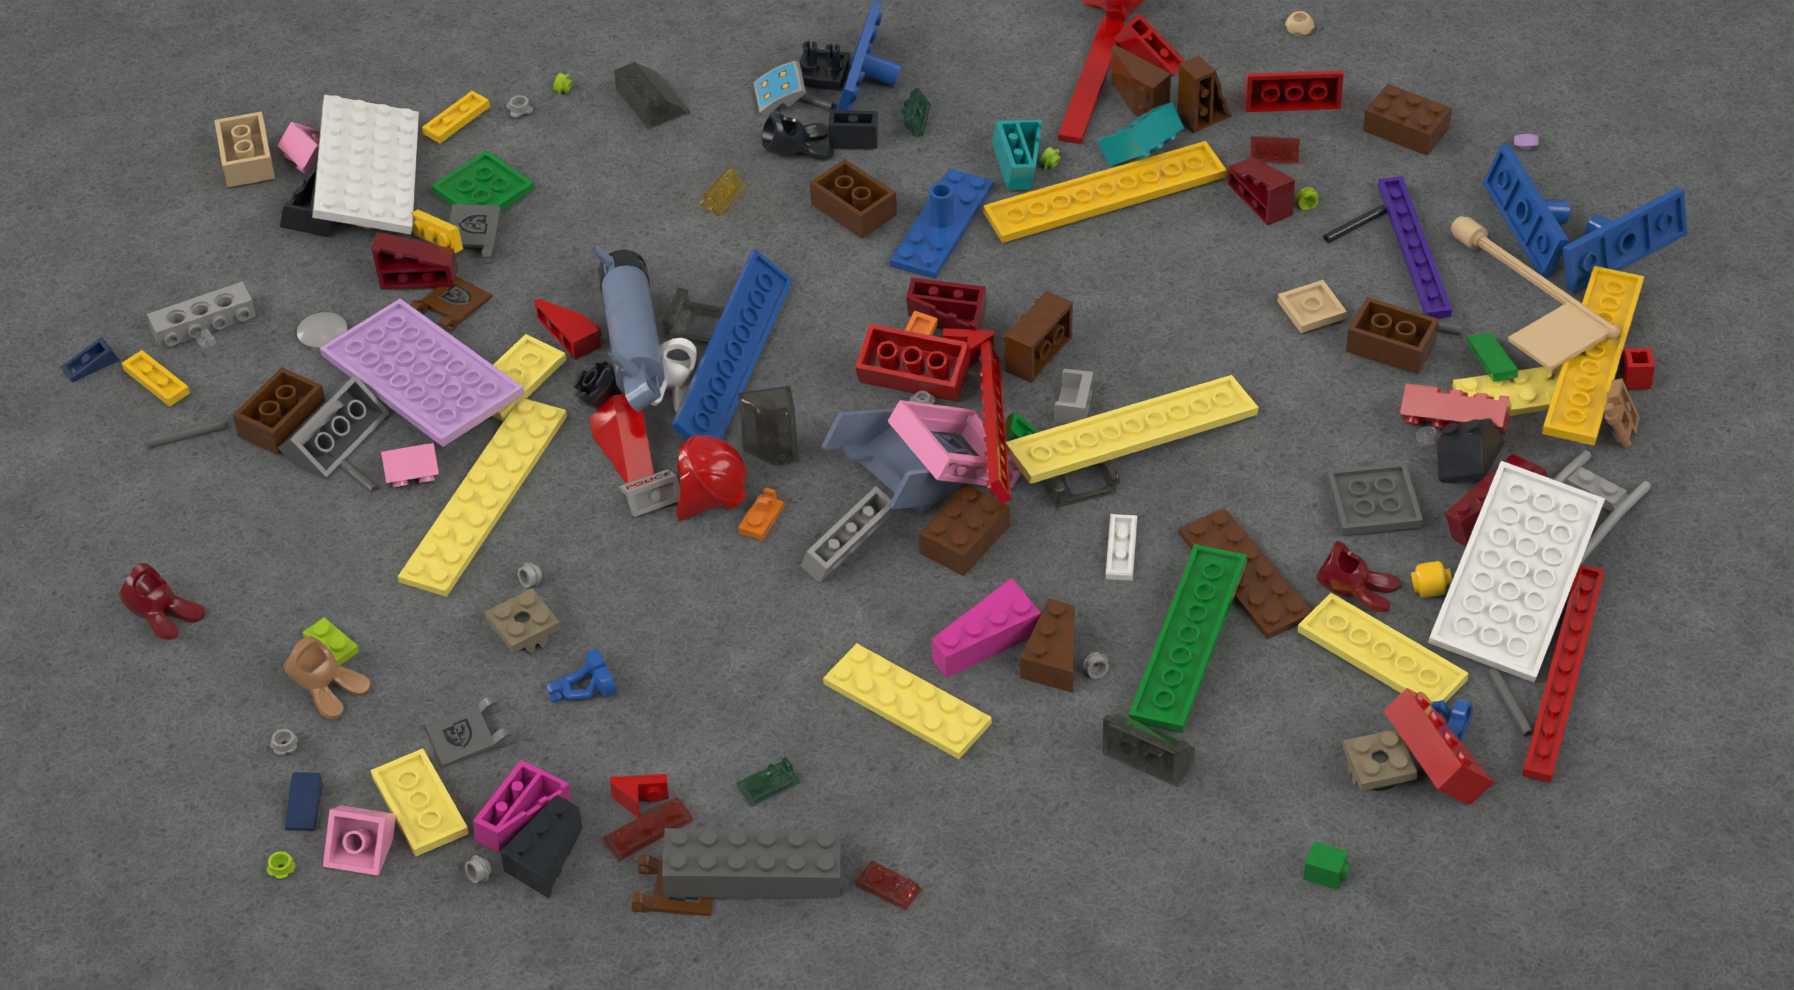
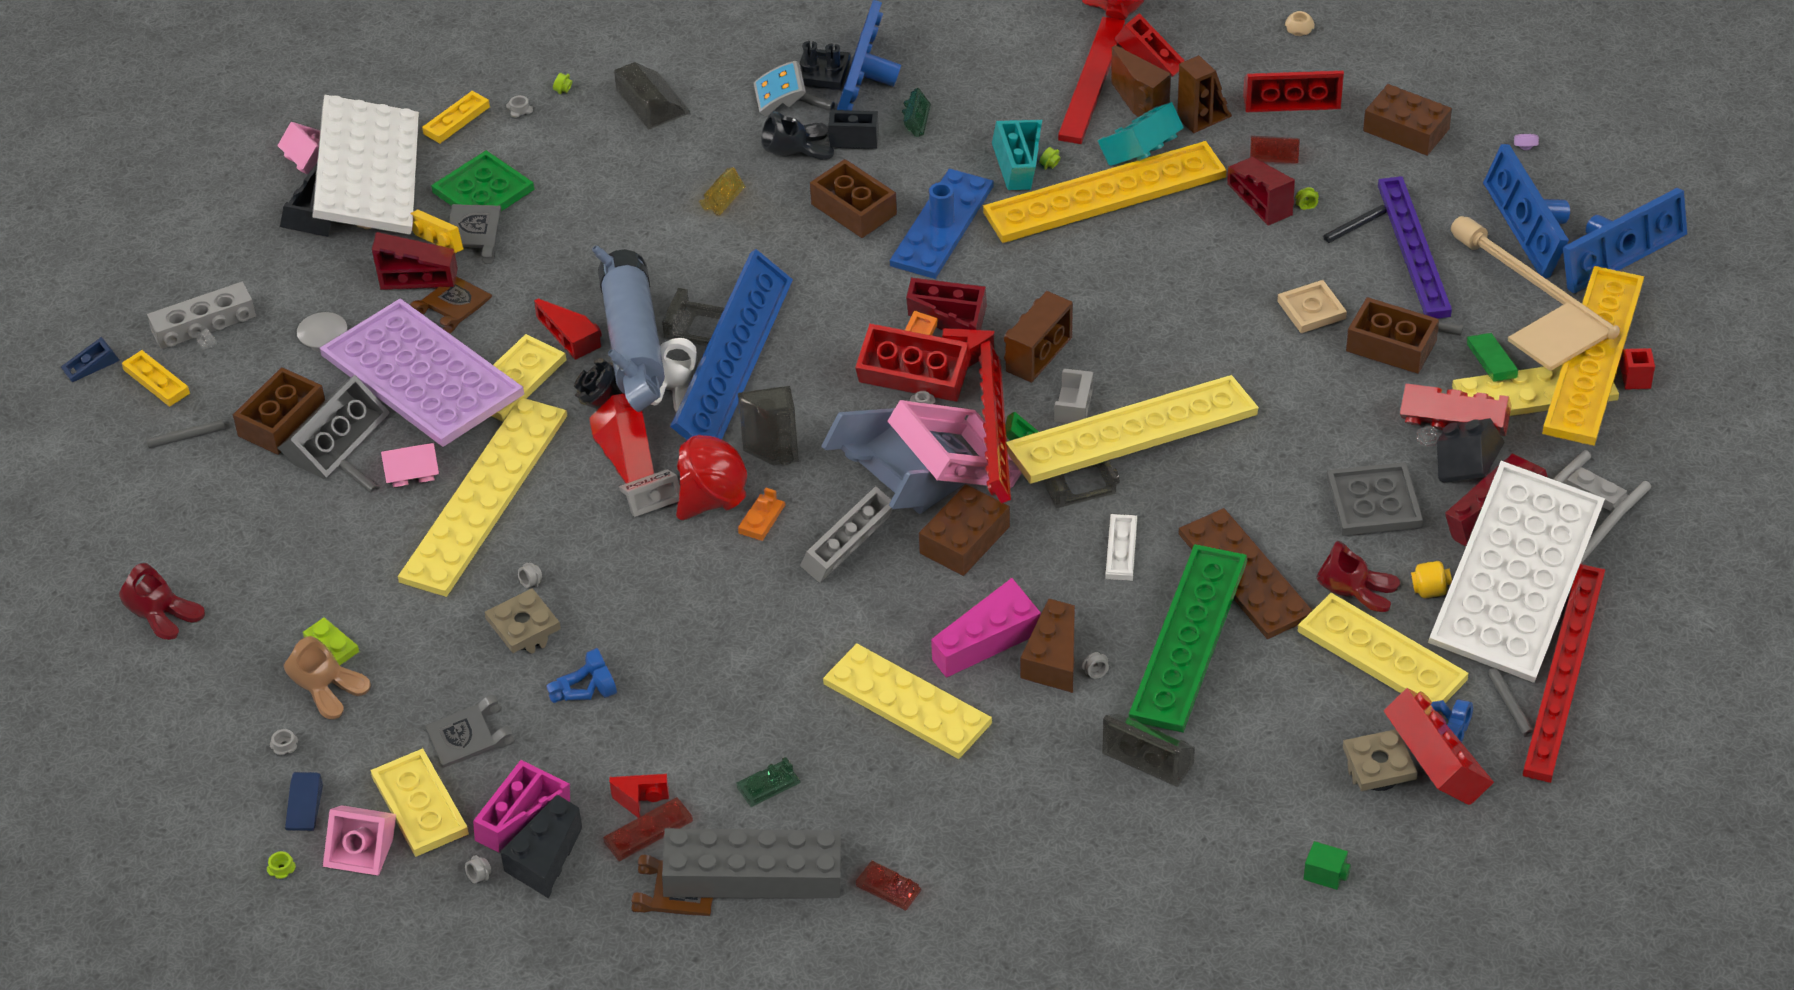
(244, 149): tan brick -> none
(1621, 413): medium nougat plate -> none

